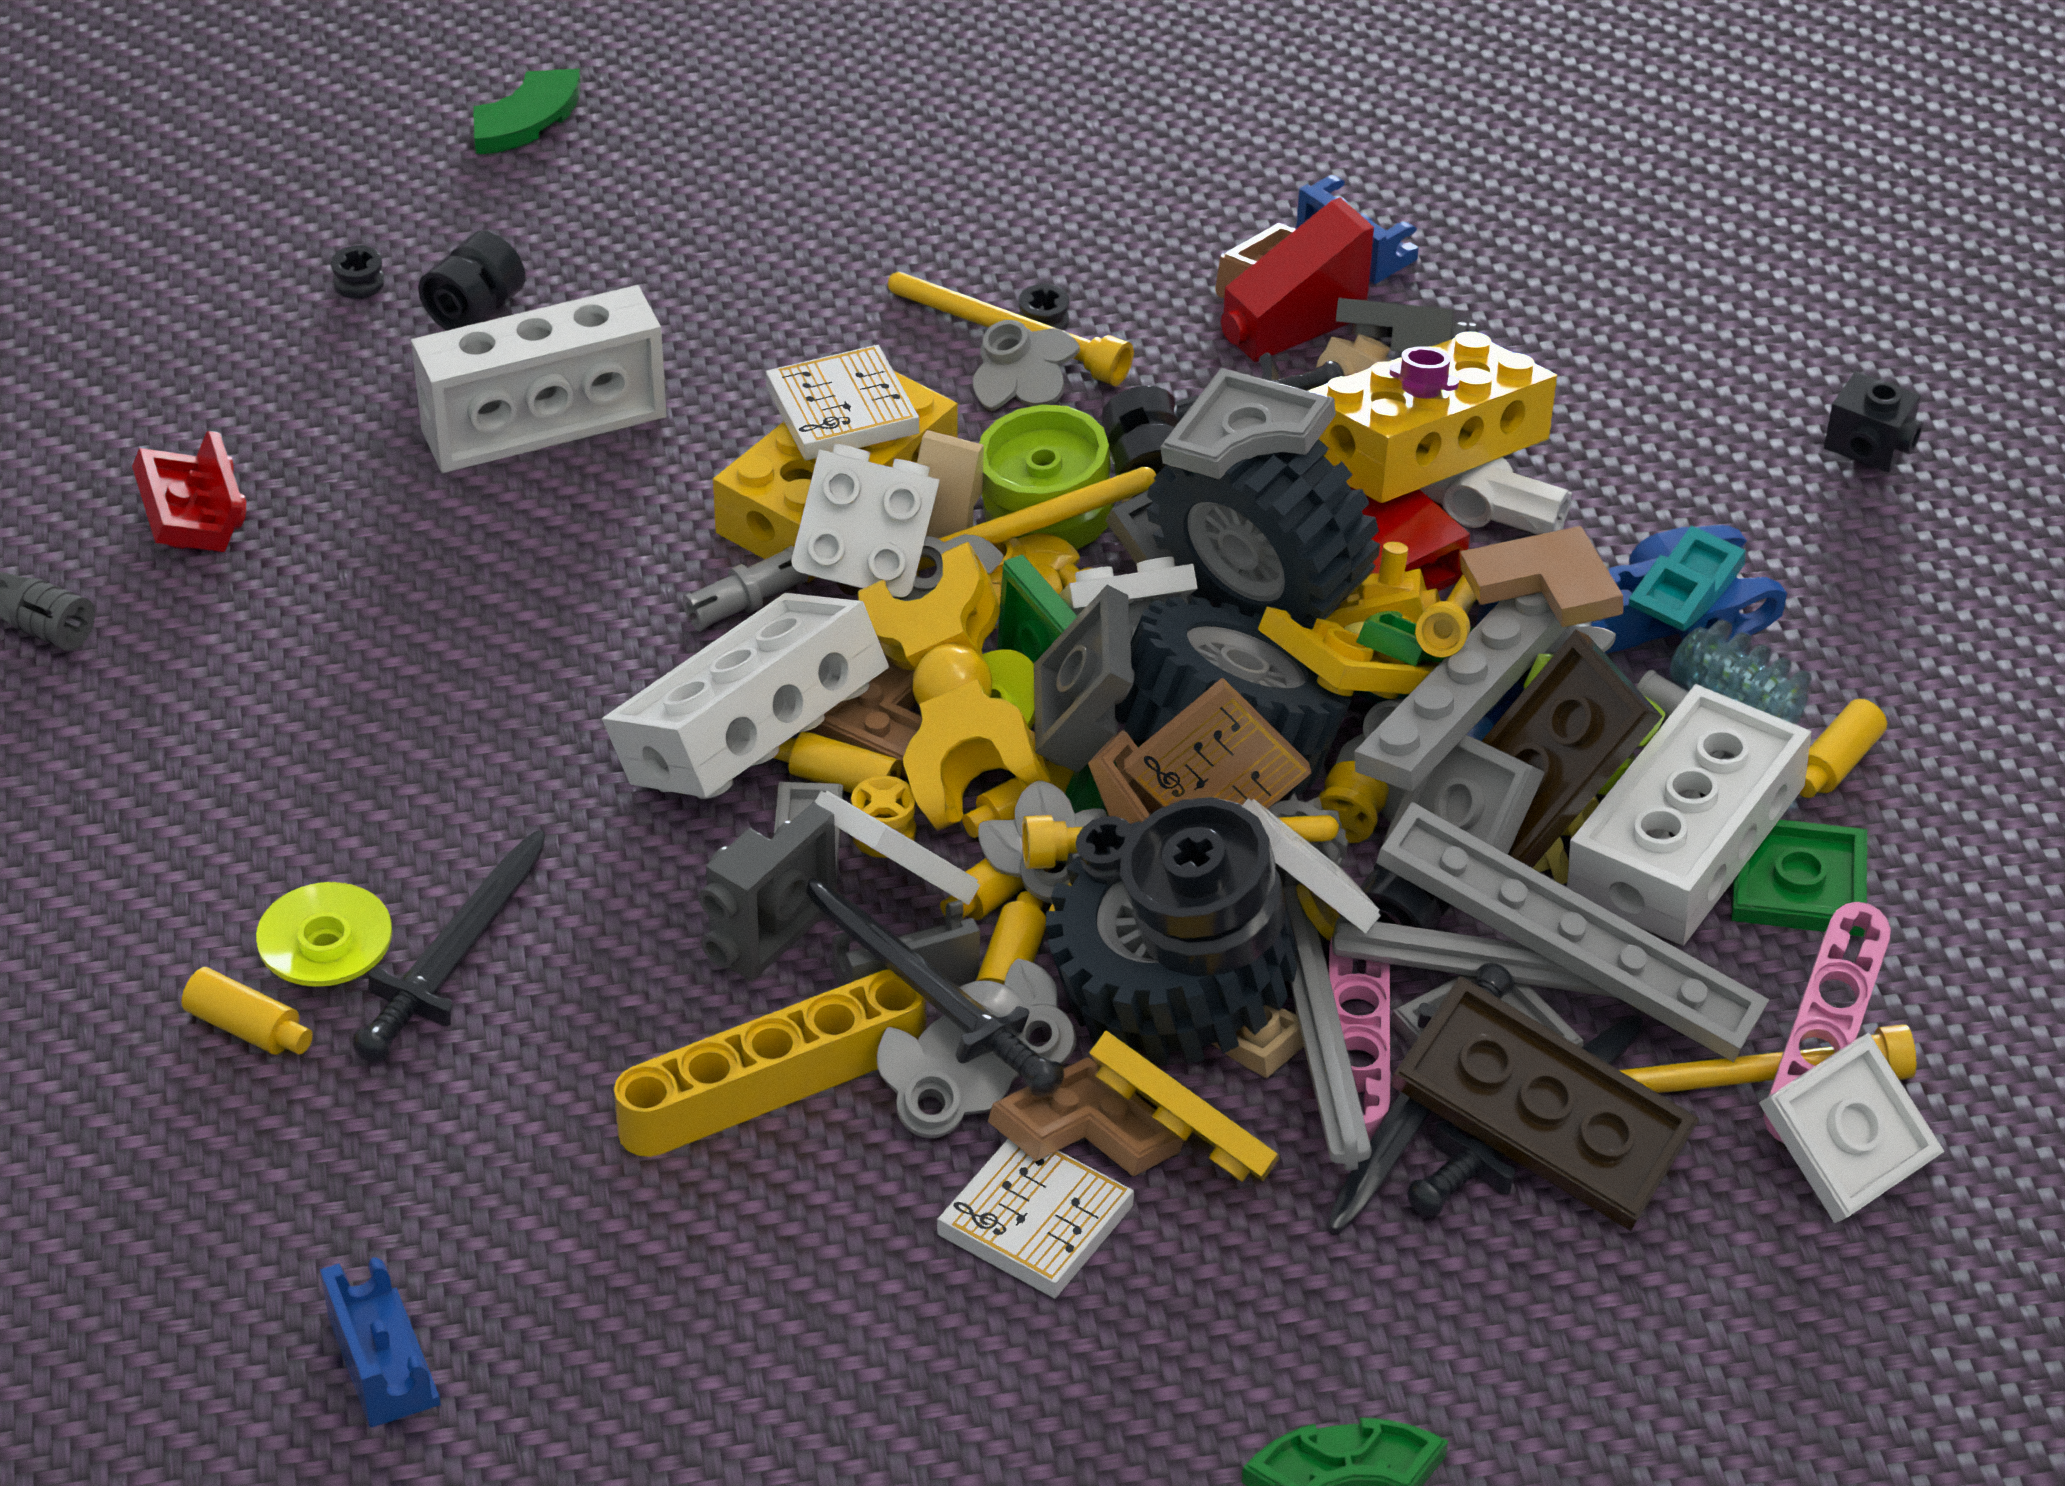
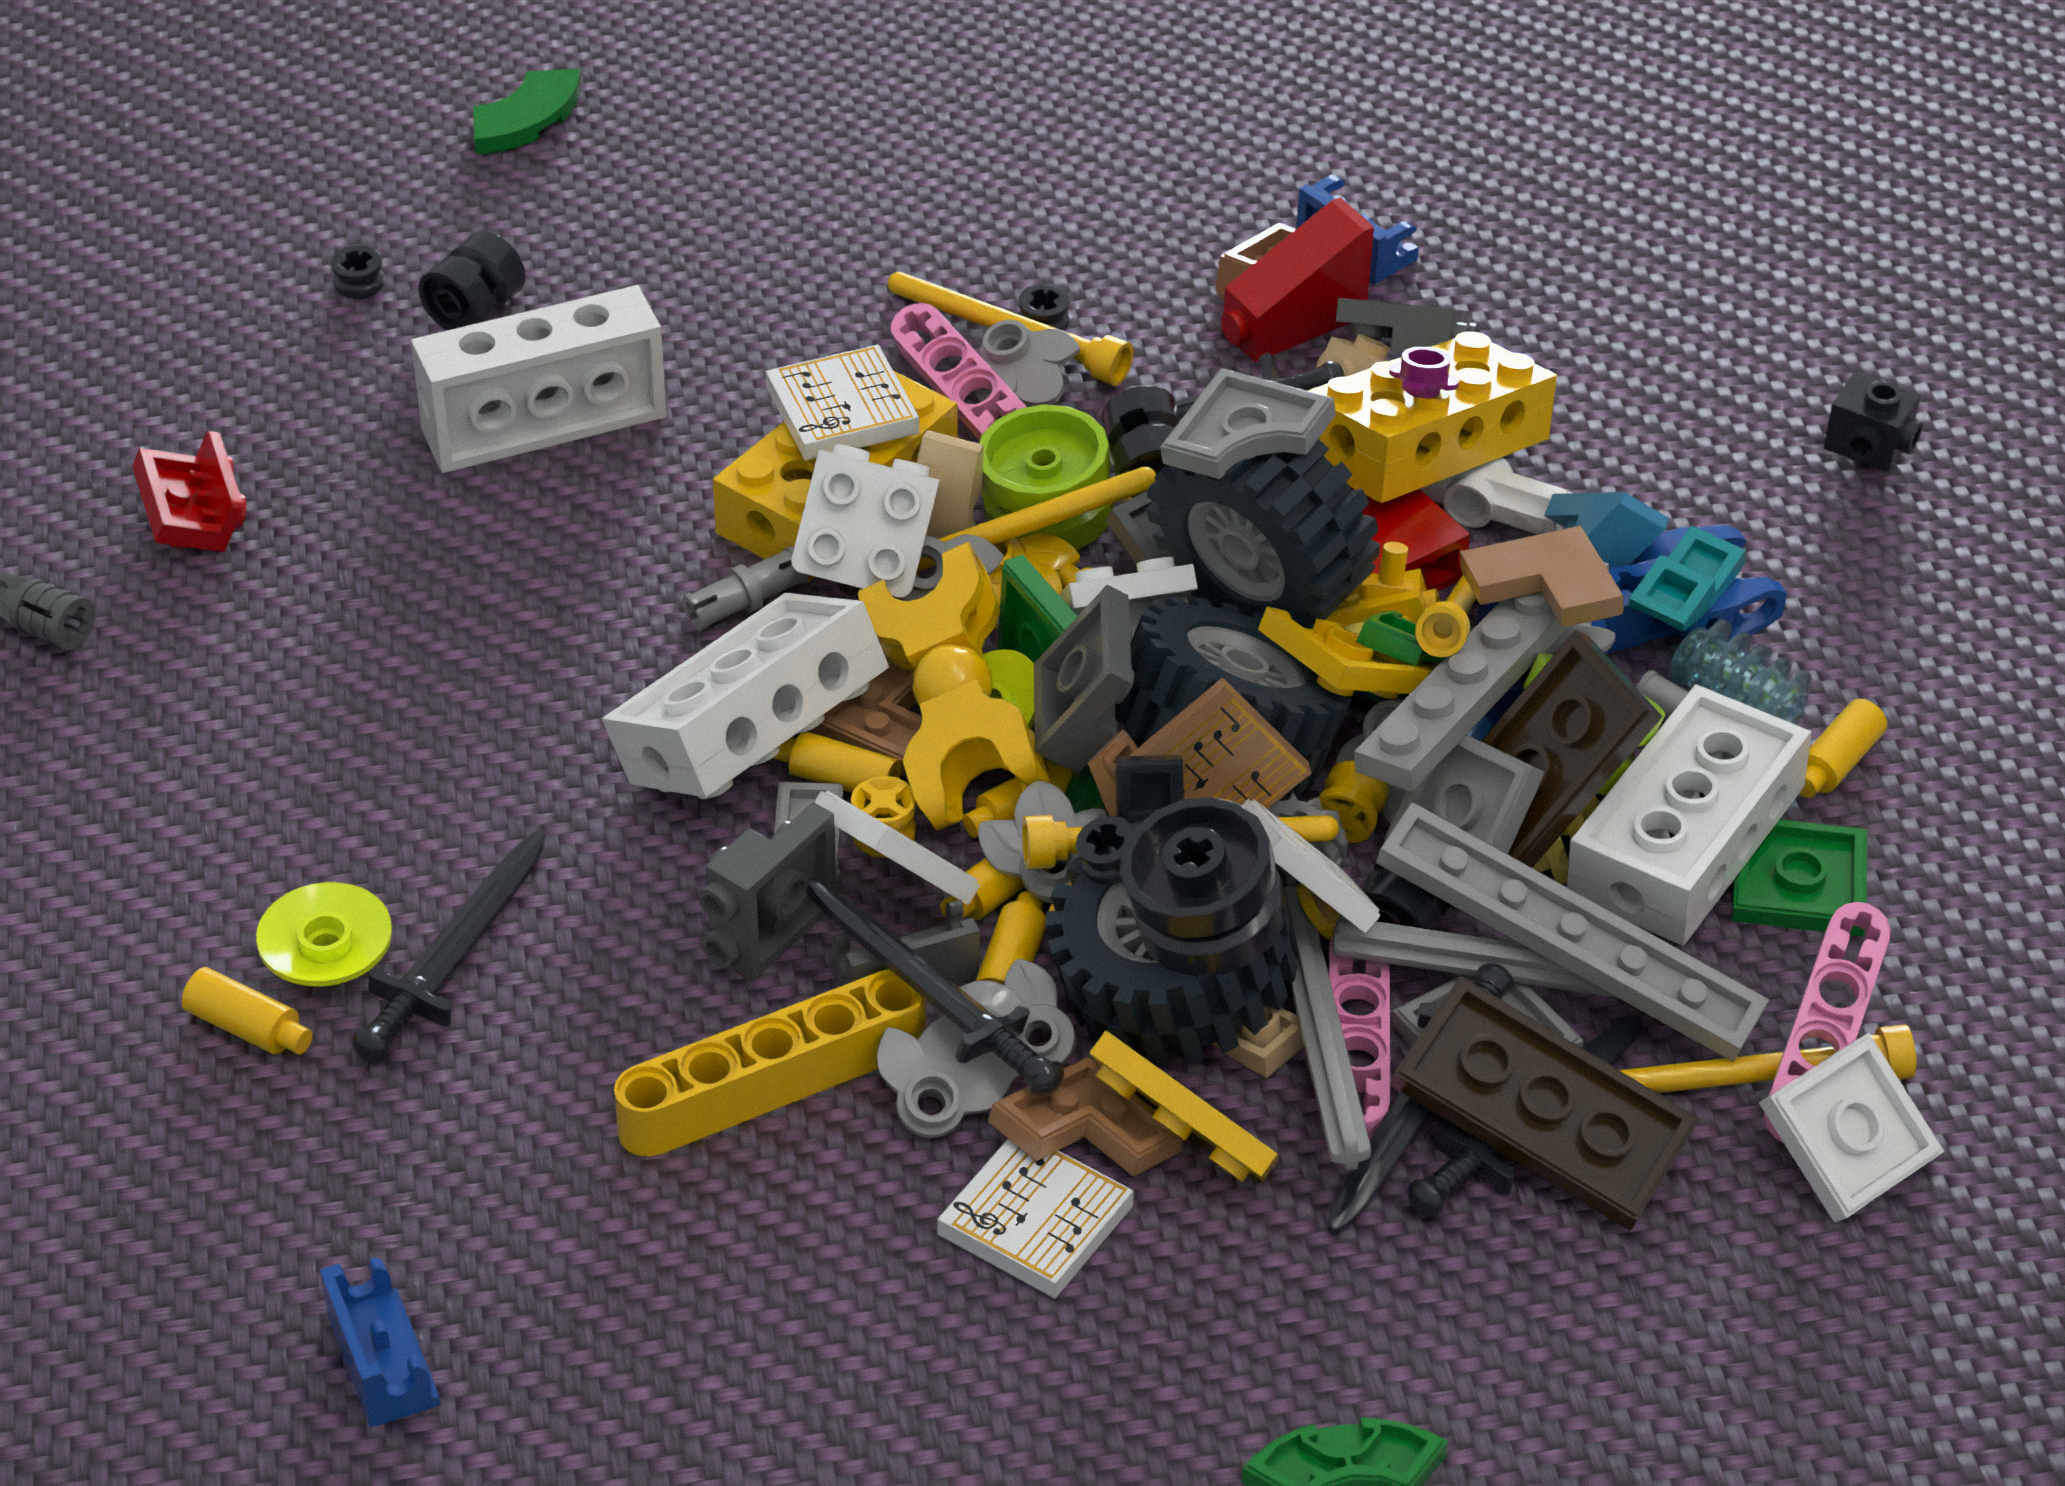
(956, 383): none -> bright pink beam
(1147, 785): none -> black tile
(1613, 521): none -> dark azure slope

